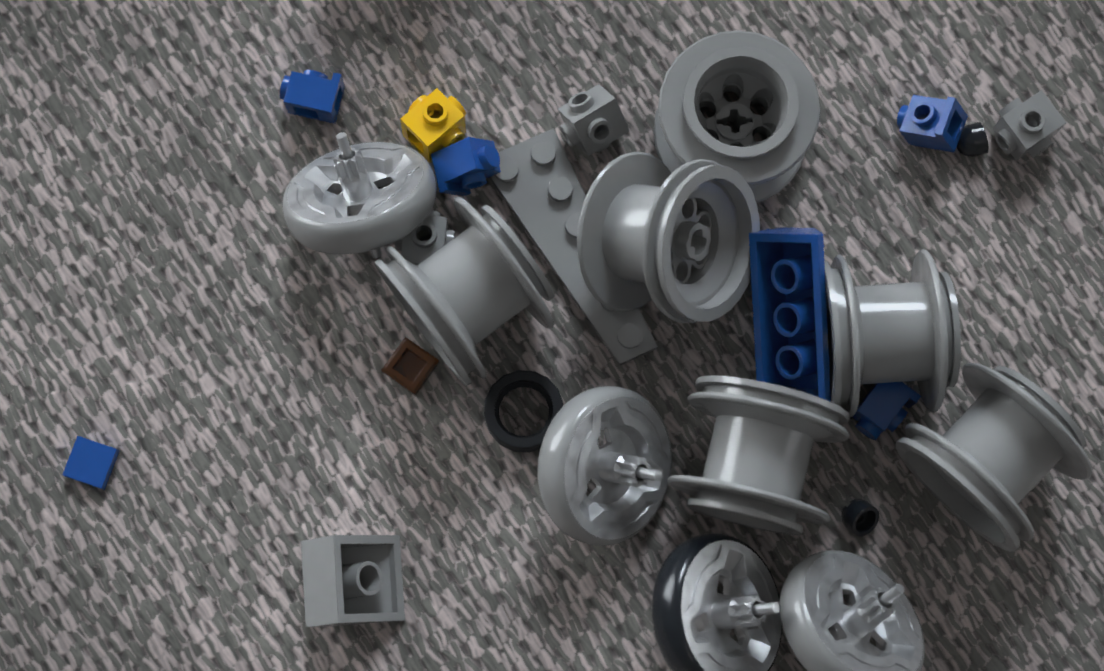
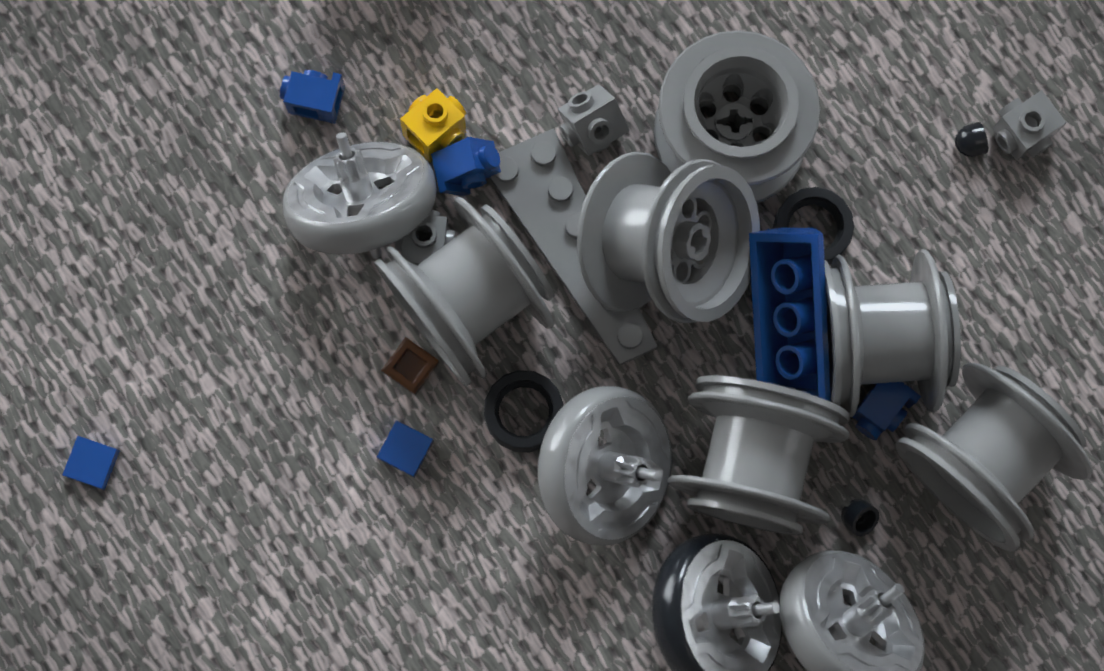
(352, 580): light grey slope -> none
(405, 448): none -> blue tile
(830, 202): none -> black tyre
(932, 122): blue brick -> none

